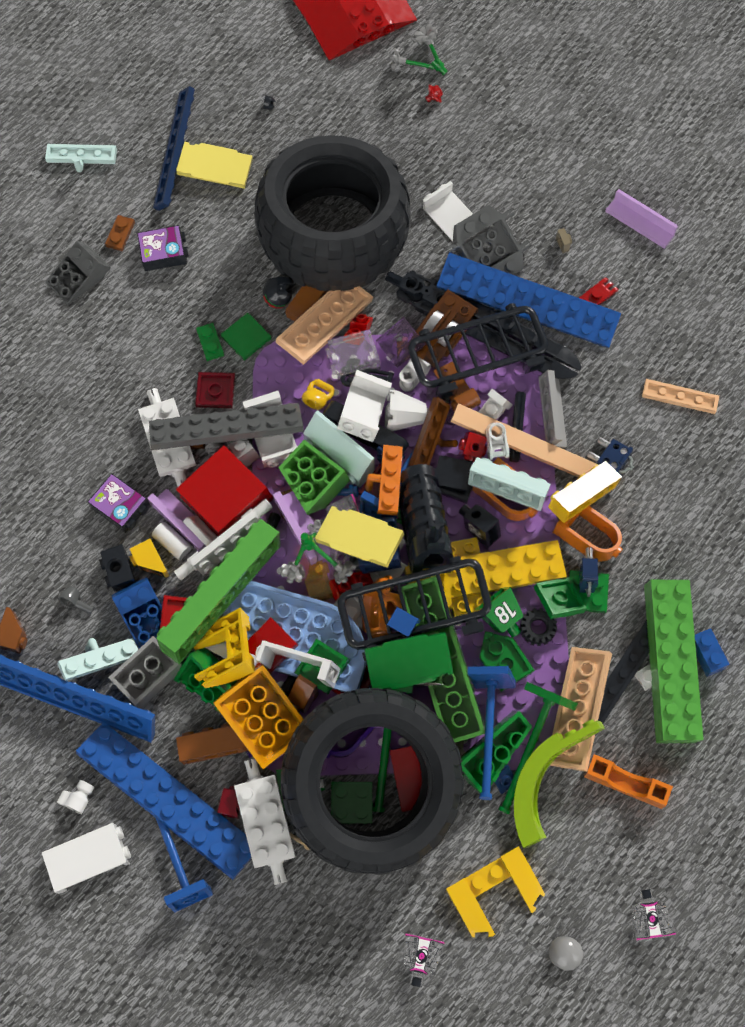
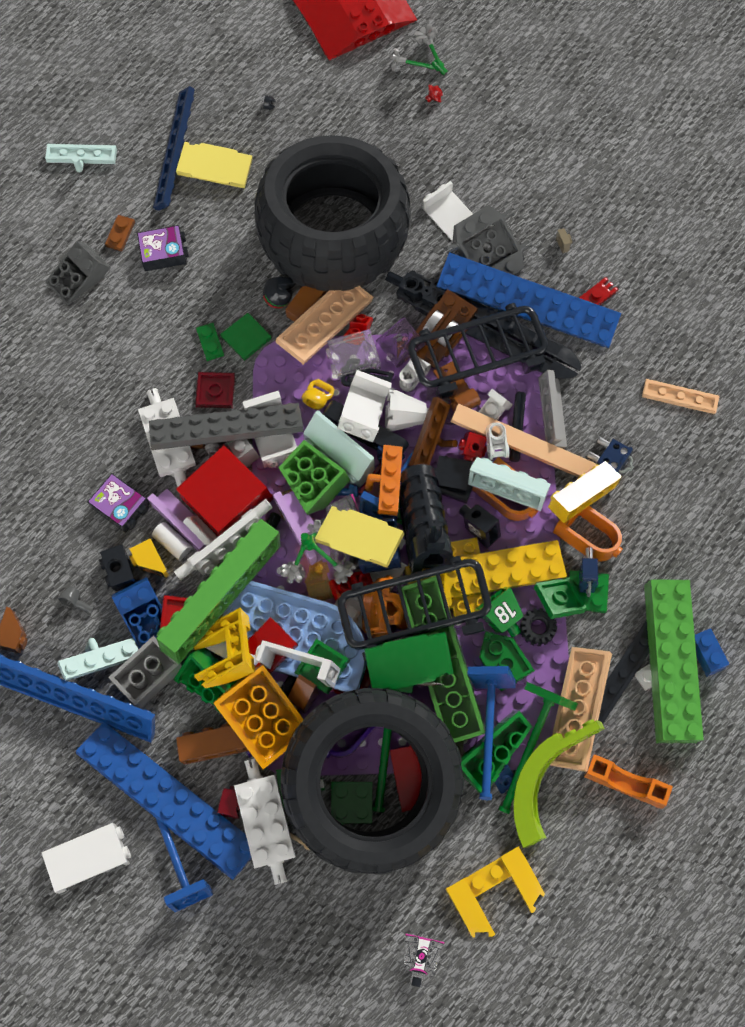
(78, 799): white piece -> none
(403, 621): blue panel -> none
(566, 953): light grey hair -> none
(642, 219): lavender panel -> none
(650, 918): torso -> none

